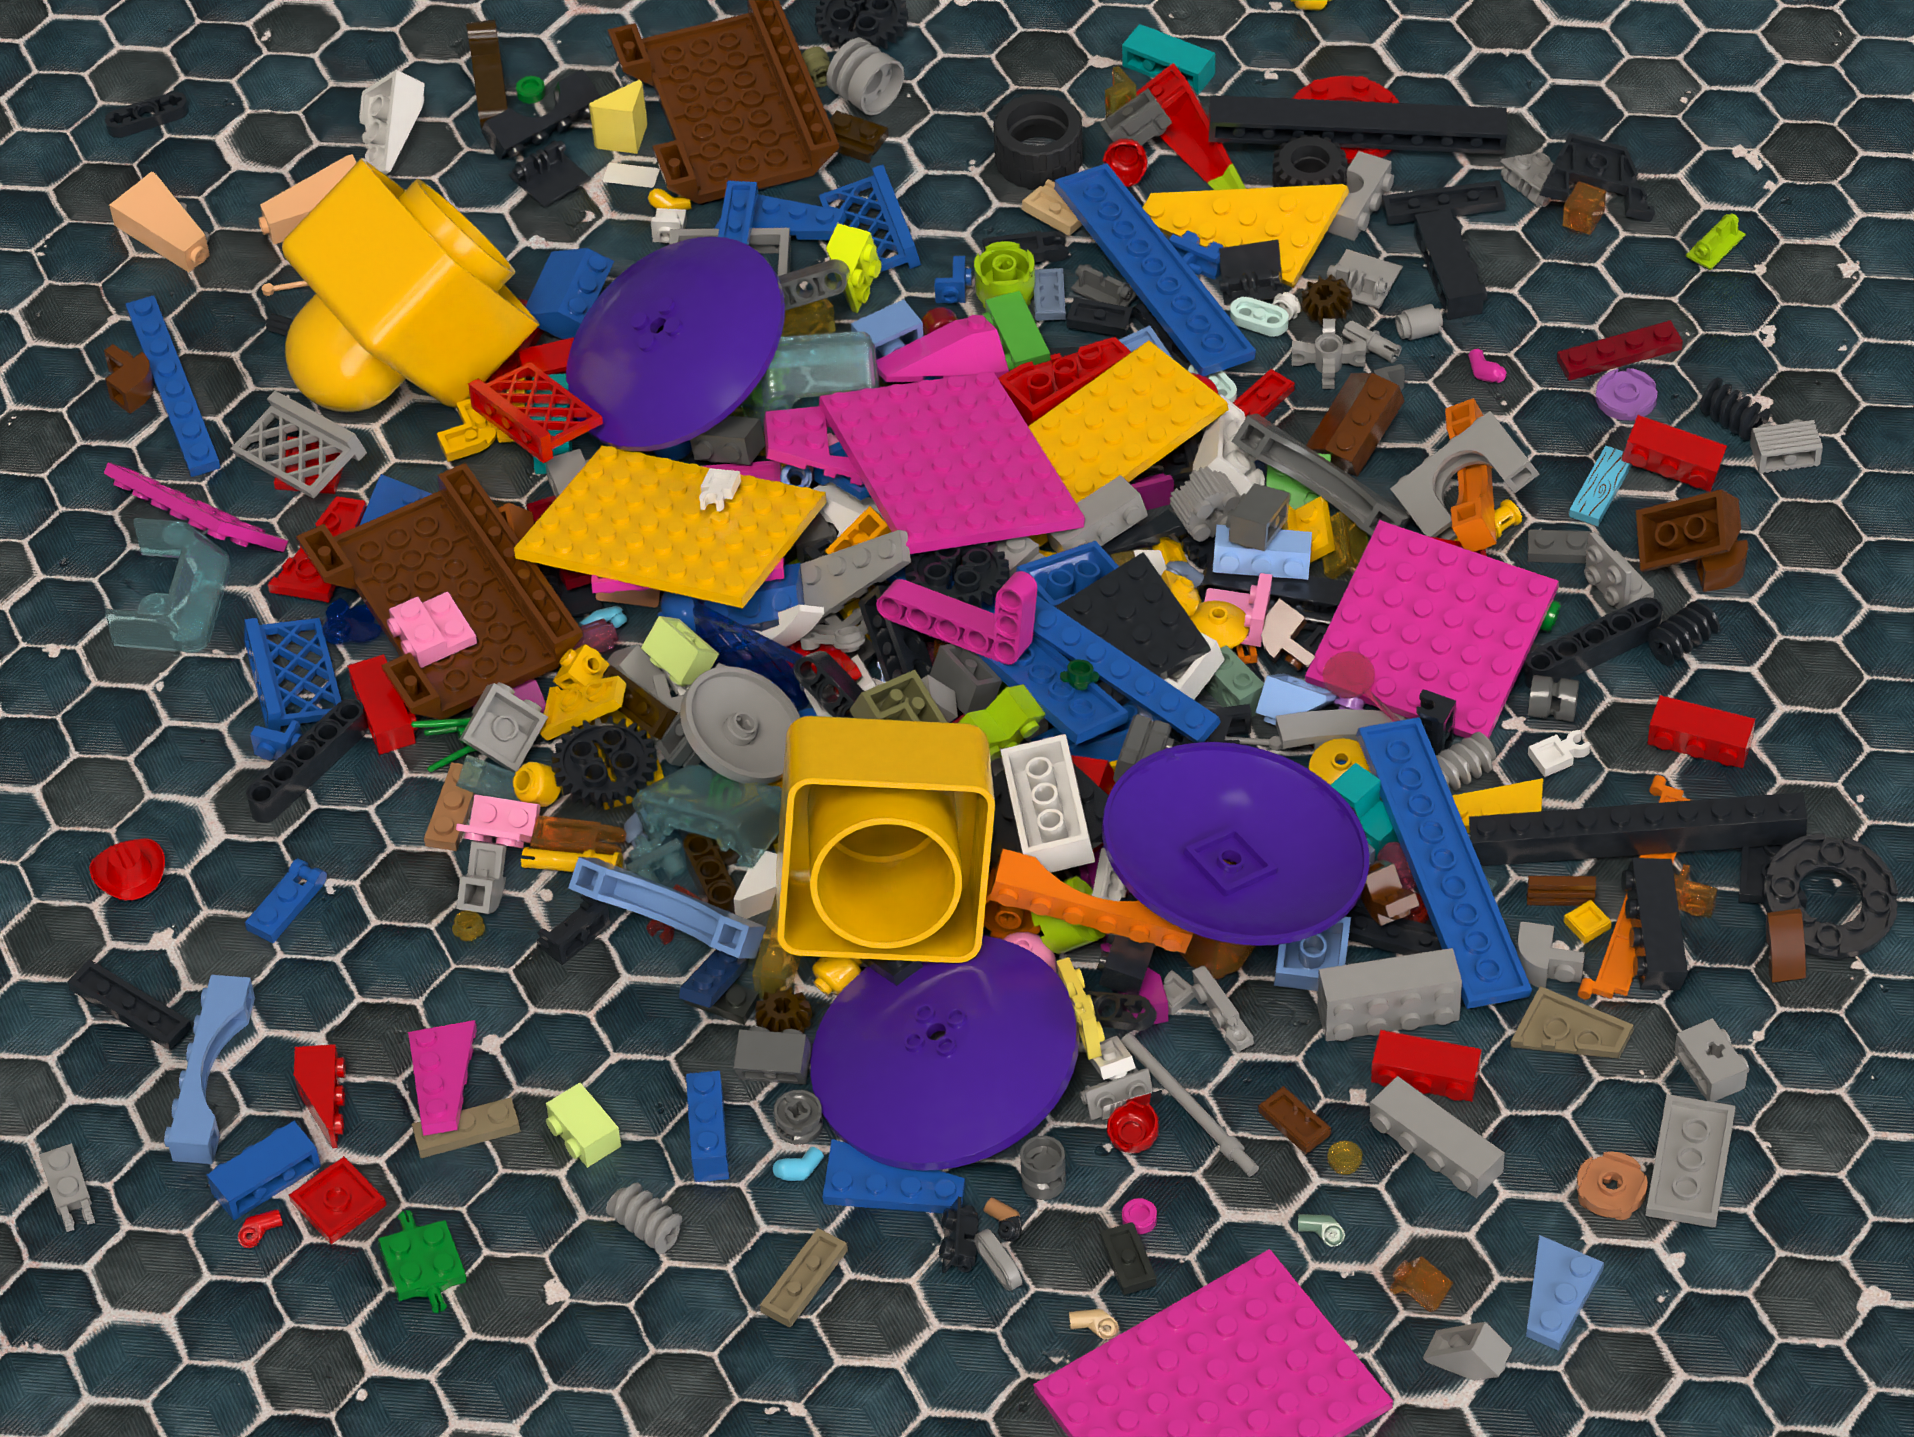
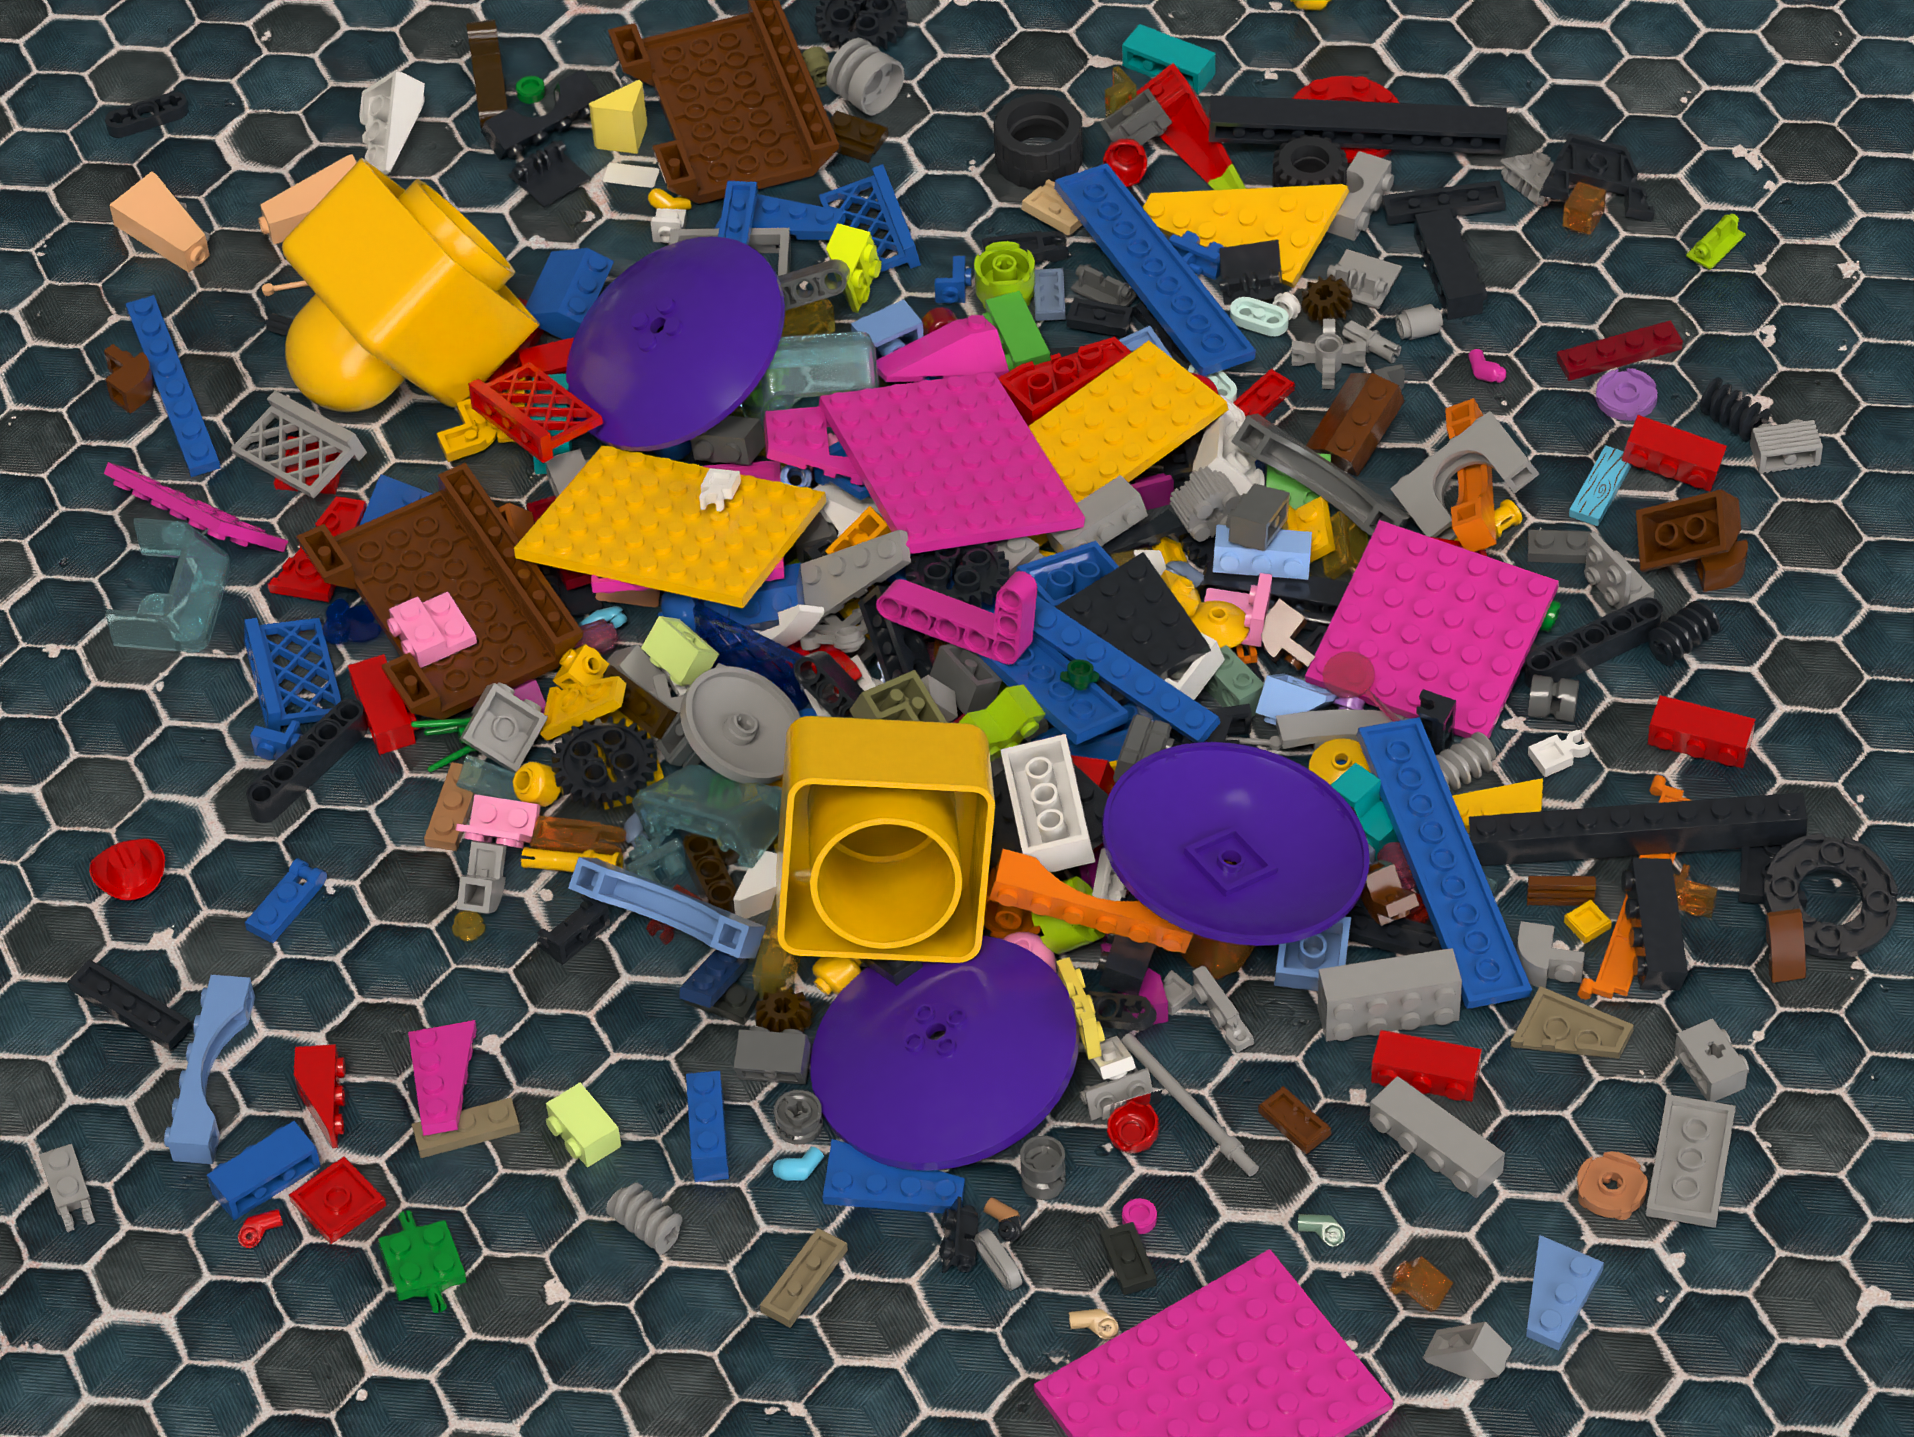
(1344, 1157): clear yellow plate -> none

